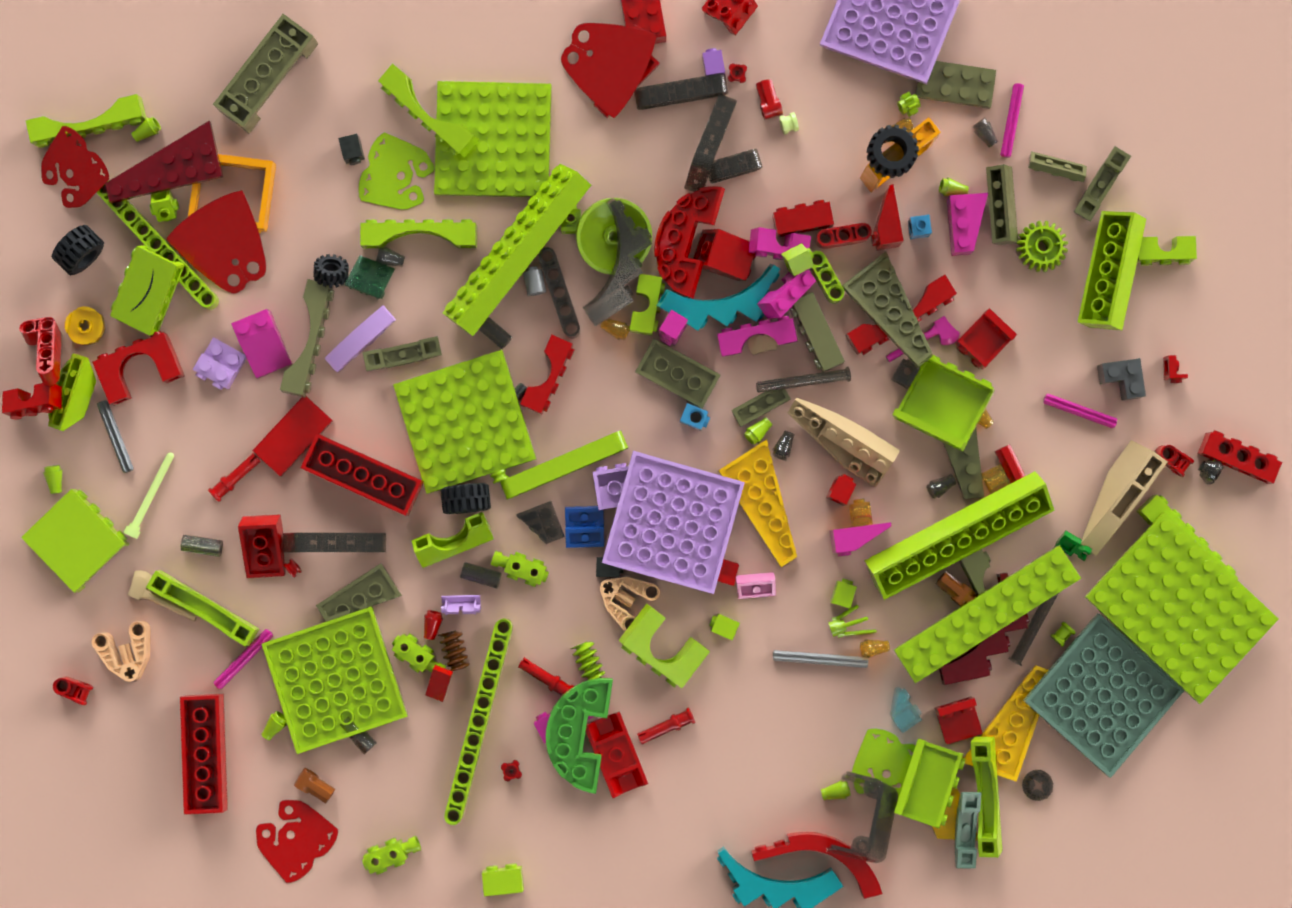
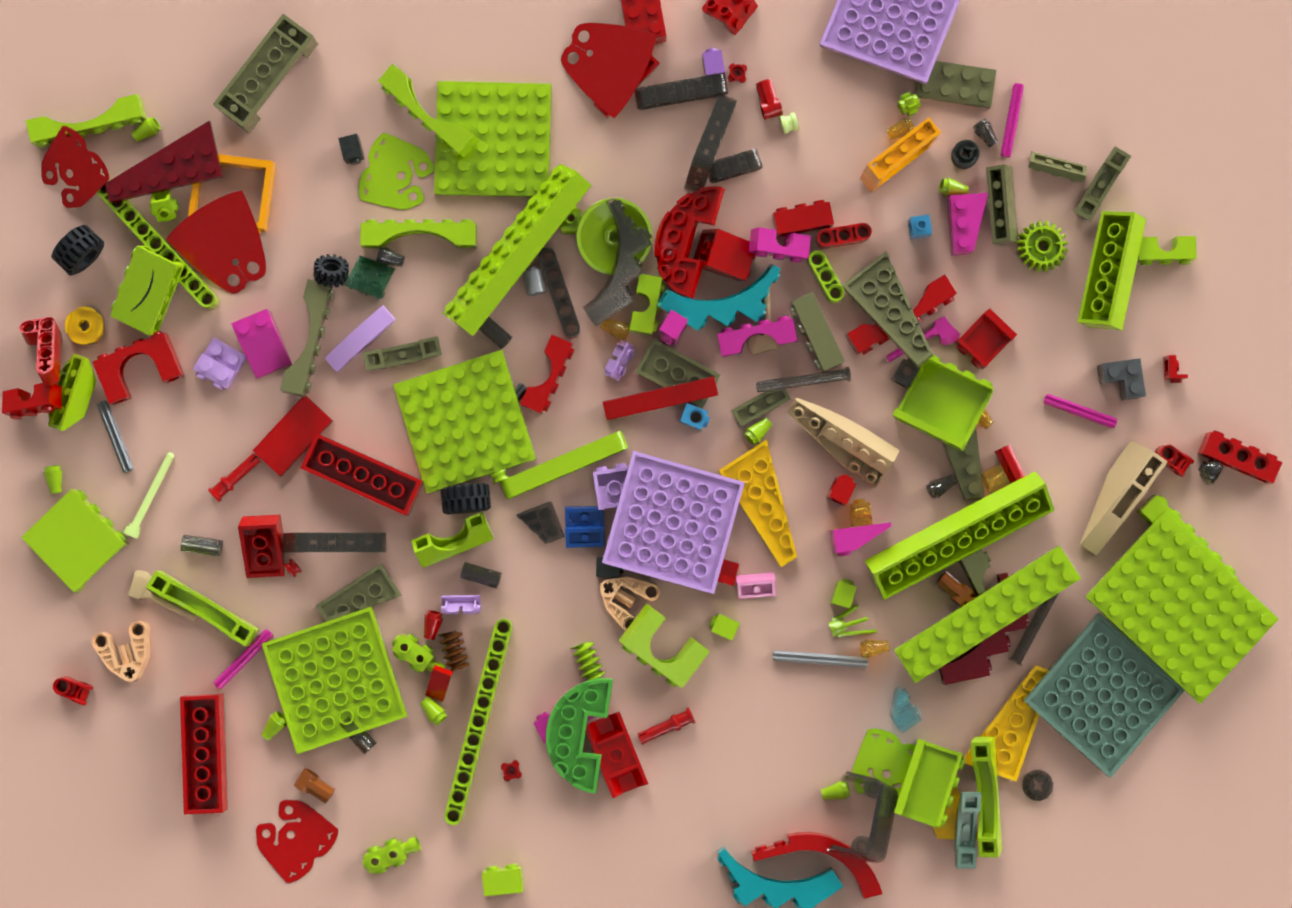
(434, 712): none -> lime cone
(525, 567): lime brick -> none
(553, 682): red pin -> none
(616, 368): none -> lavender hinge
(660, 398): none -> red tile
(778, 302): dark pink arch -> none
(783, 447): clear smoke cone -> none
(798, 259): lime brick -> none
(888, 228): red slope -> none
(896, 135): black tyre -> none
(958, 720): red bracket -> none
(965, 162): none -> pearl dark grey wheel
(1062, 634): lime bush -> none
(1071, 544): green plate -> none

